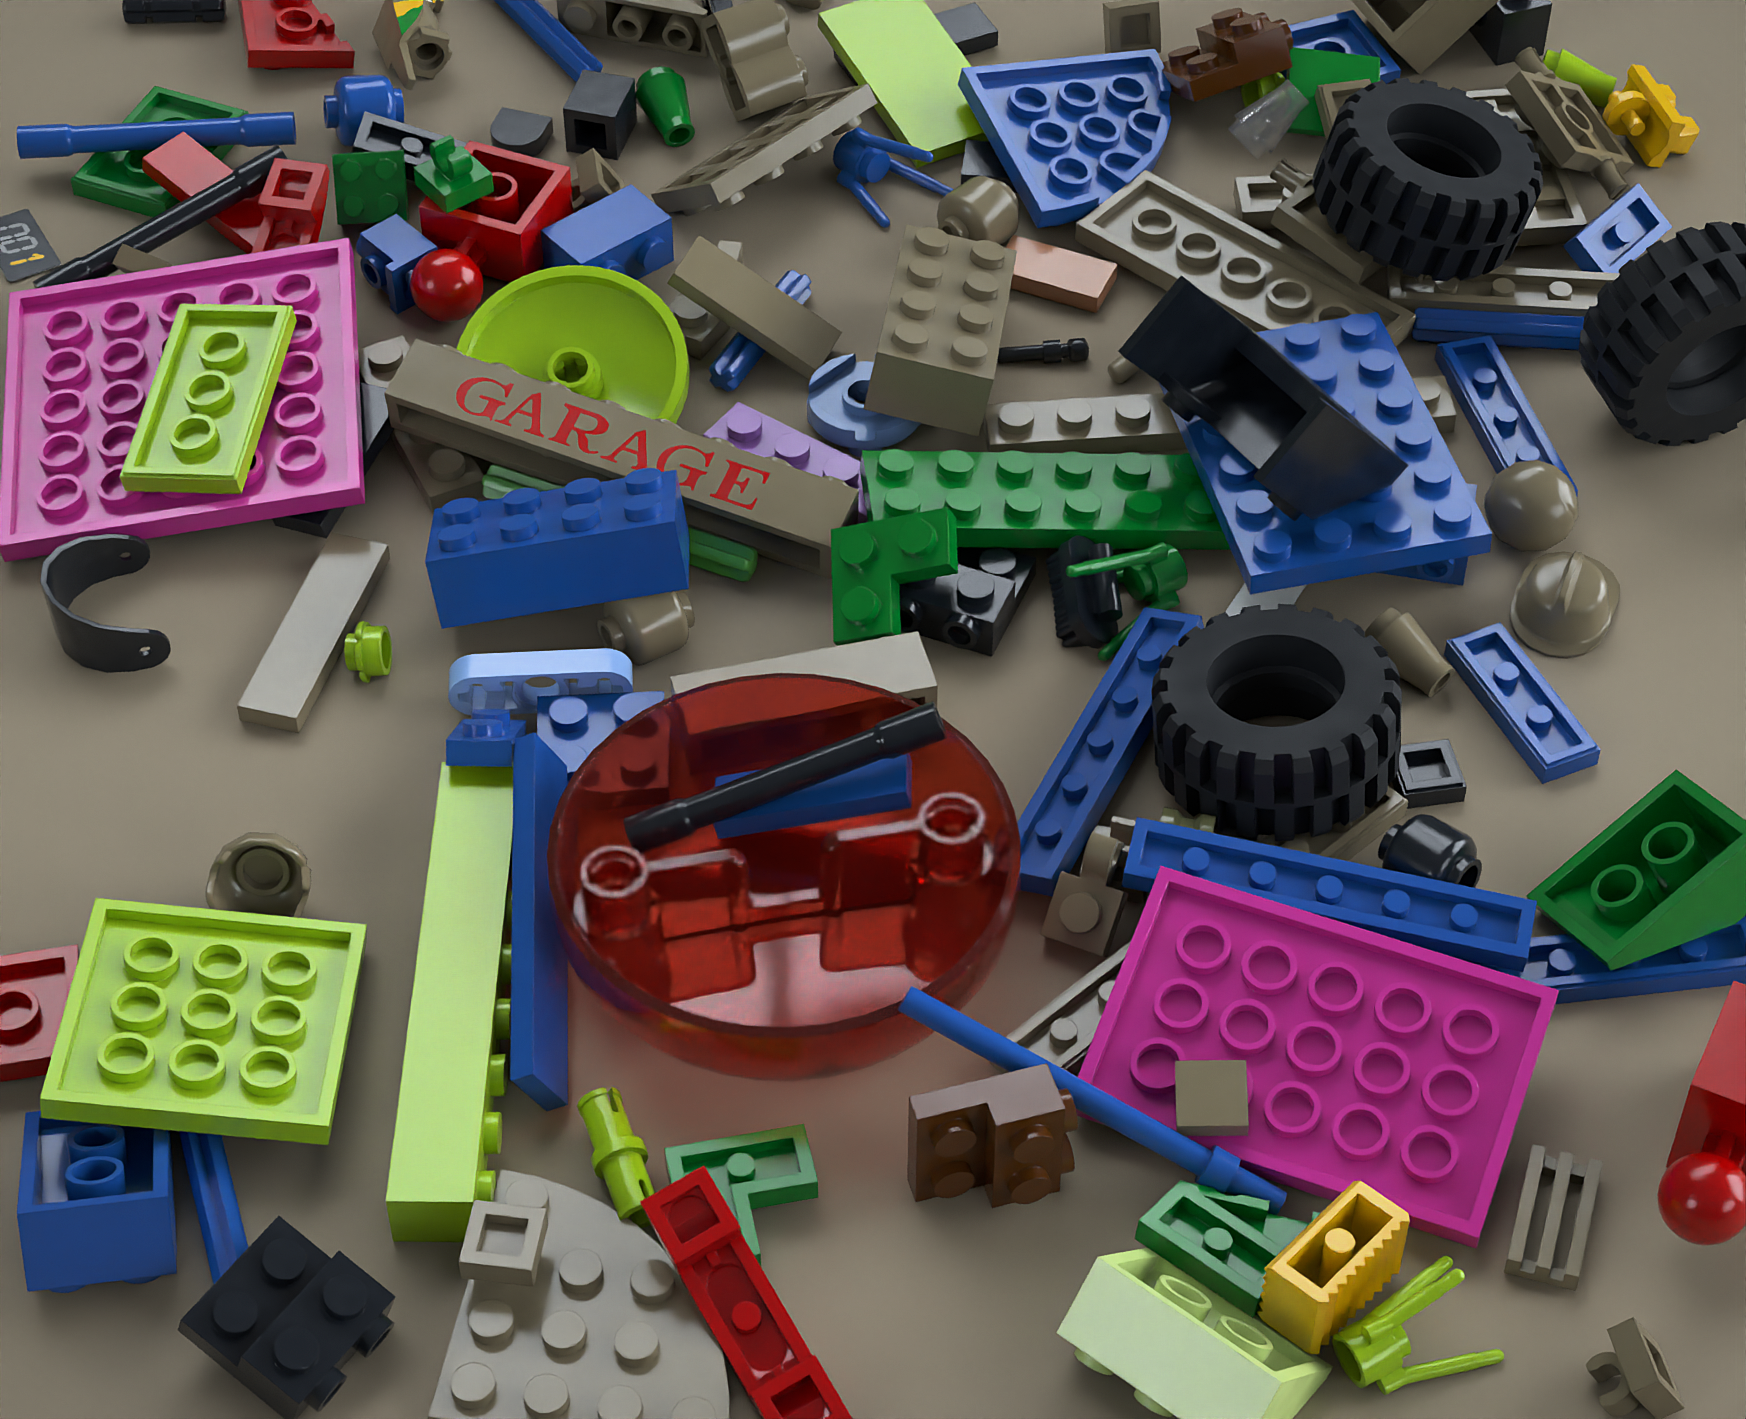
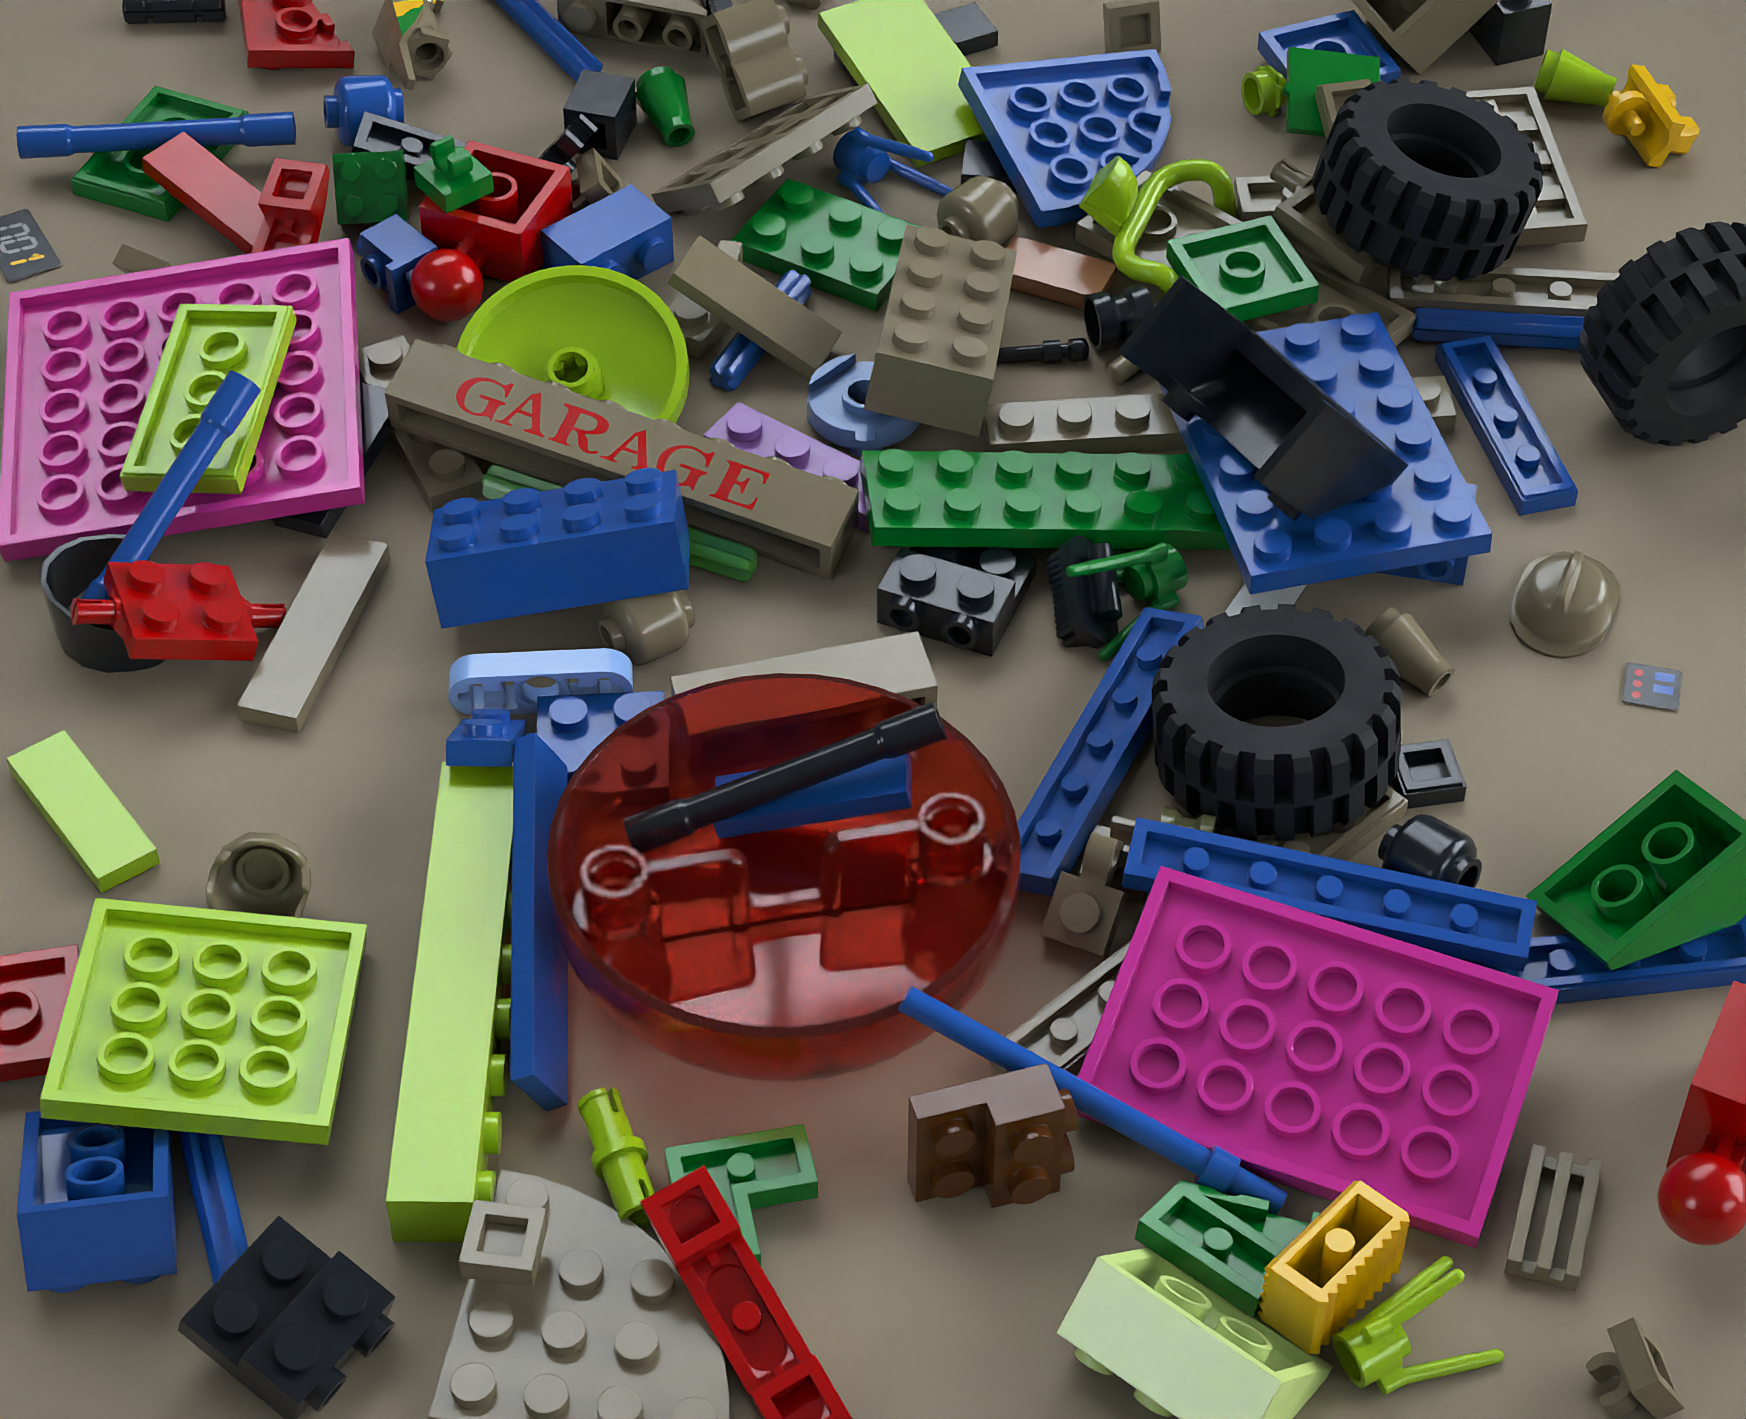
(83, 811): none -> lime tile
(178, 611): none -> red plate
(216, 424): none -> blue piece
(241, 184): black piece -> none
(369, 651): lime plate -> none
(521, 131): black tile -> none
(569, 142): none -> black plate
(829, 238): none -> green plate
(876, 558): green plate -> none
(1115, 316): none -> black wheel
(1125, 213): none -> lime piece
(1211, 1098): dark tan tile -> none
(1232, 53): reddish brown plate -> none
(1245, 268): none -> green plate
(1268, 119): clear cone -> none
(1522, 703): blue tile -> none
(1531, 505): dark tan hair -> none
(1568, 124): dark tan plate -> none
(1618, 233): plate -> none
(1652, 686): none -> sticker

